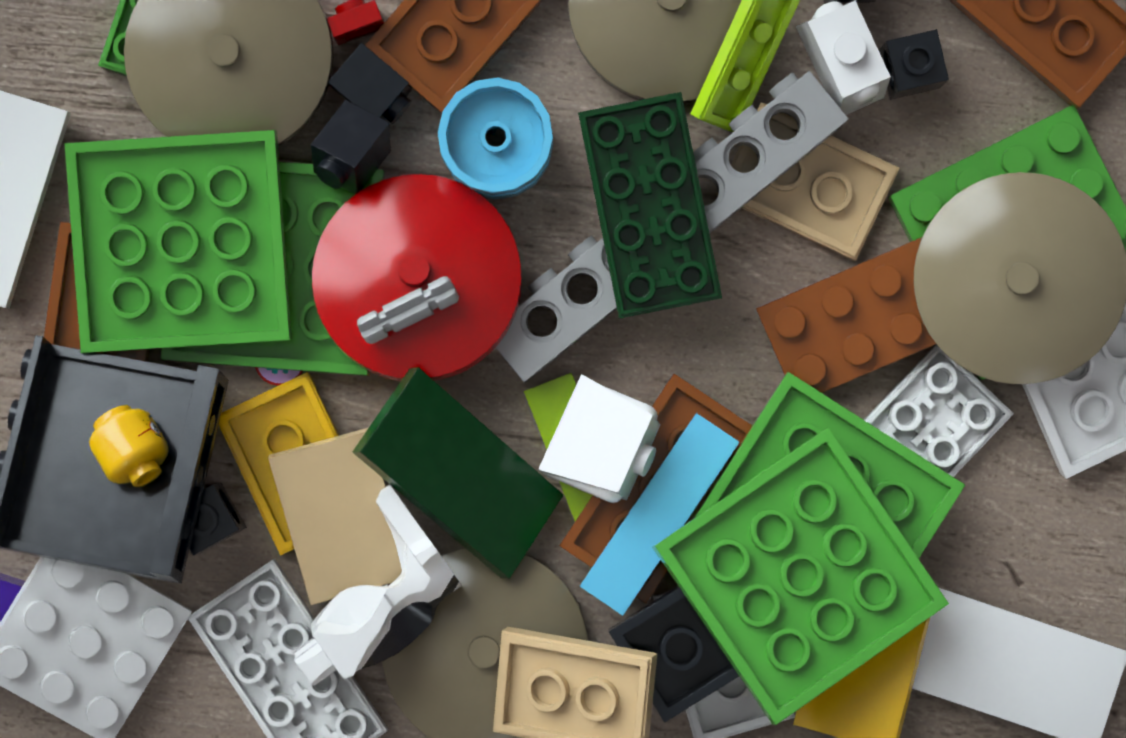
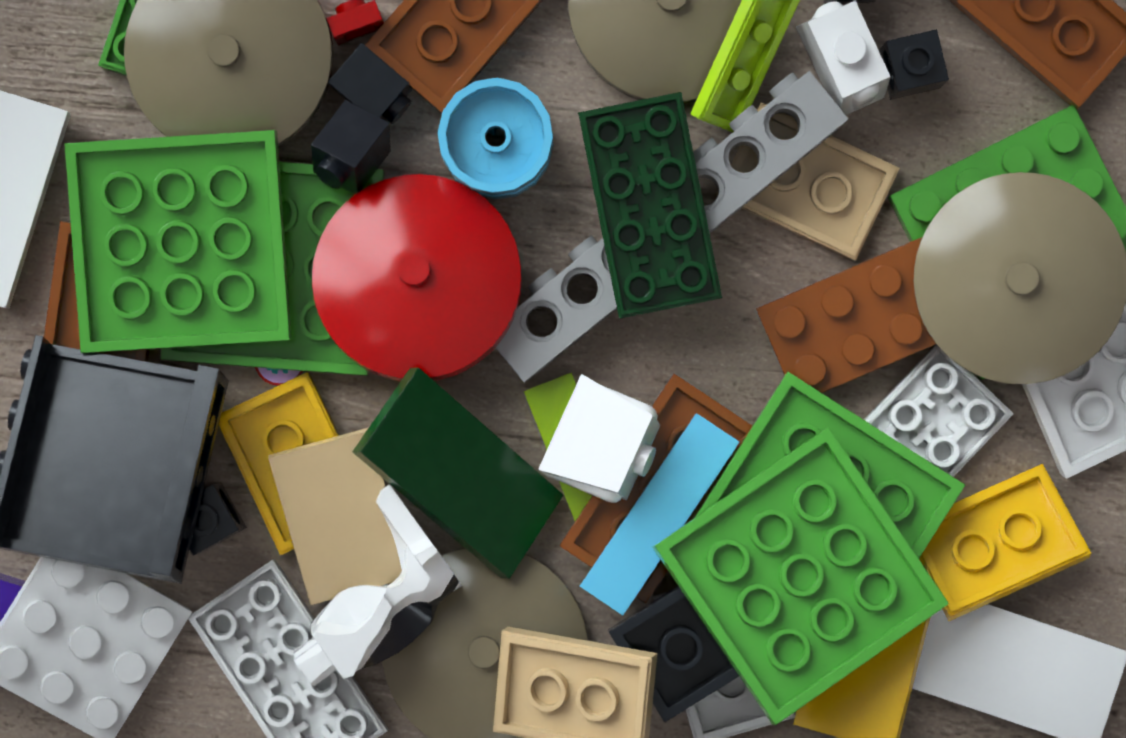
(128, 446): yellow head -> none
(407, 310): light grey axle -> none
(1002, 542): none -> yellow tile

